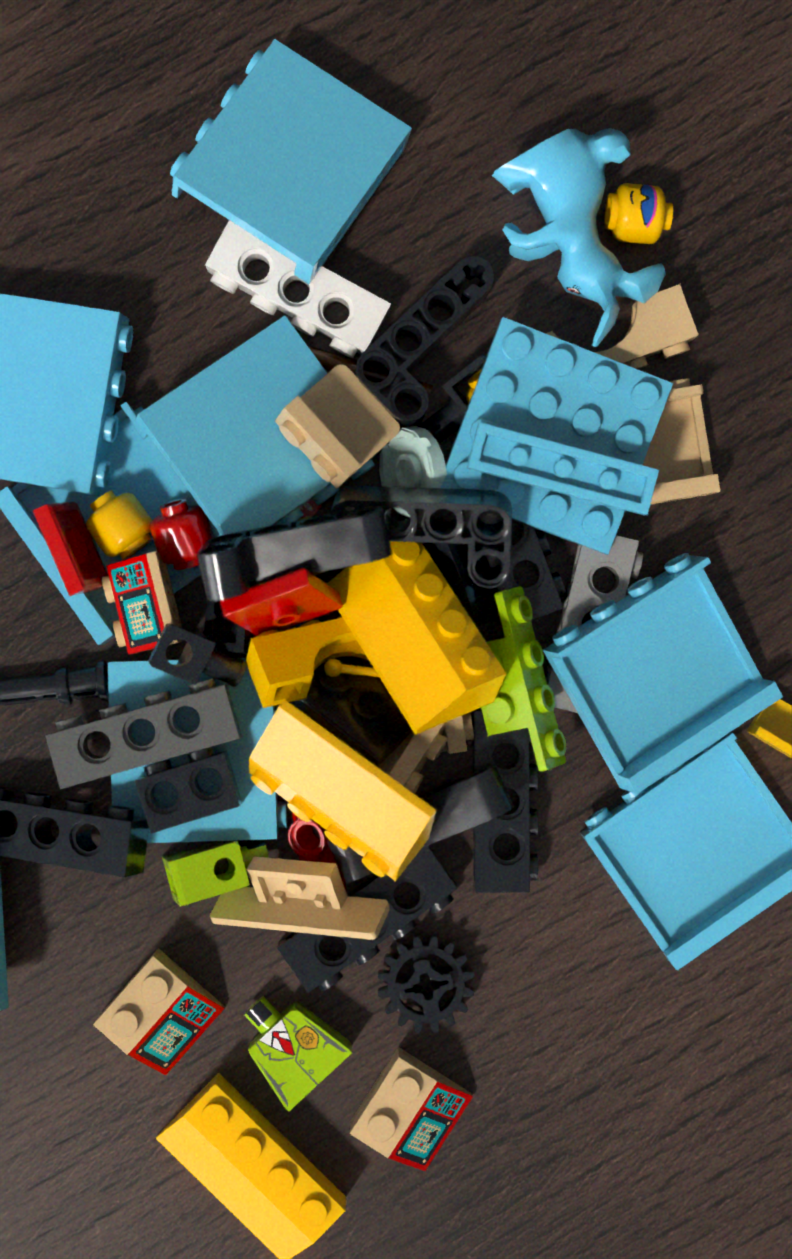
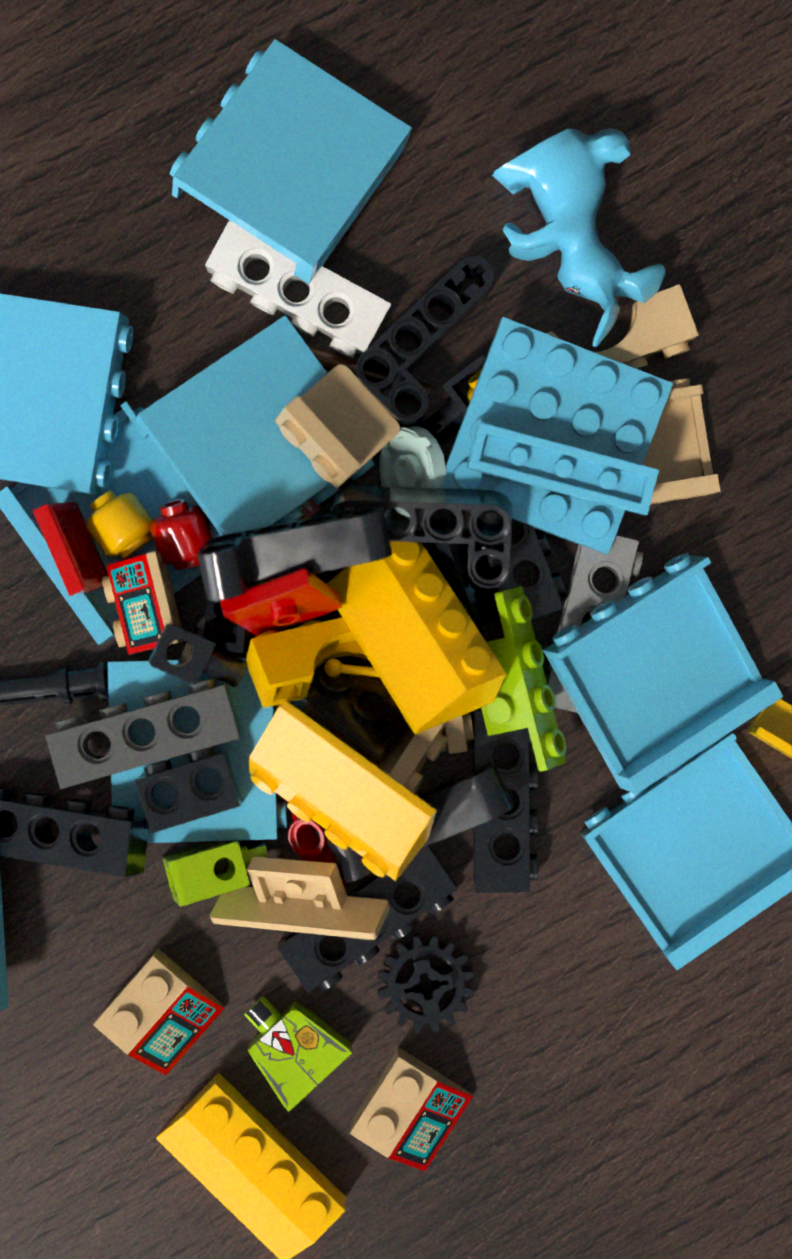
(637, 213): yellow head -> none

